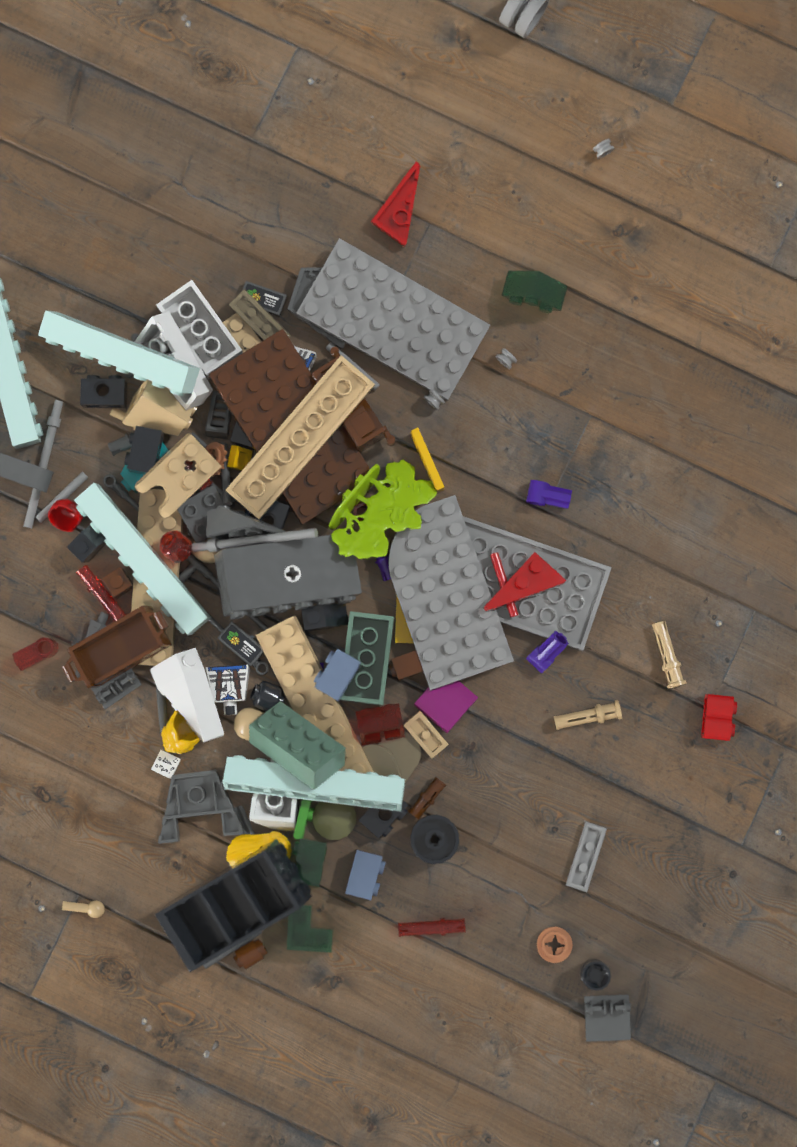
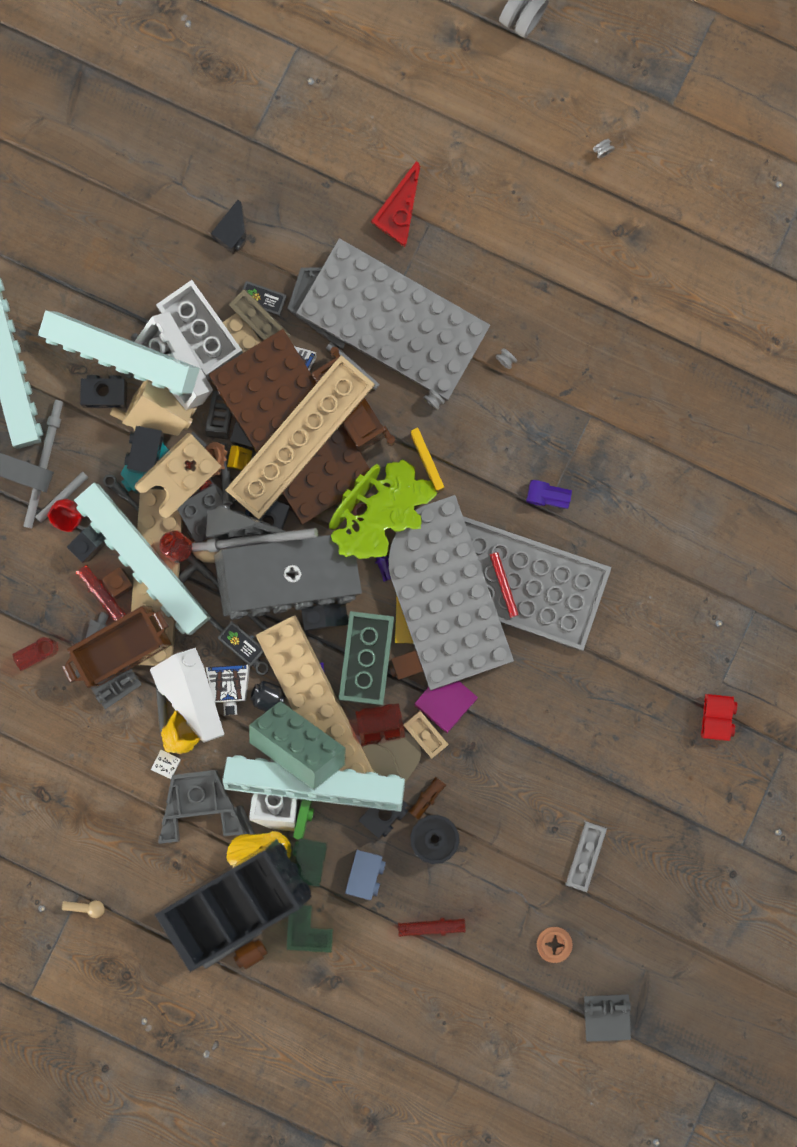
(120, 445): dark grey pin -> none
(231, 229): none -> black slope
(244, 719): tan hair -> none
(334, 820): olive dish -> none
(337, 674): sand blue brick -> none
(531, 578): red wing -> none
(535, 290): clear green brick -> none
(544, 655): dark purple piece -> none
(595, 974): black wheel -> none
(599, 714): tan pin -> none
(671, 665): tan pin -> none

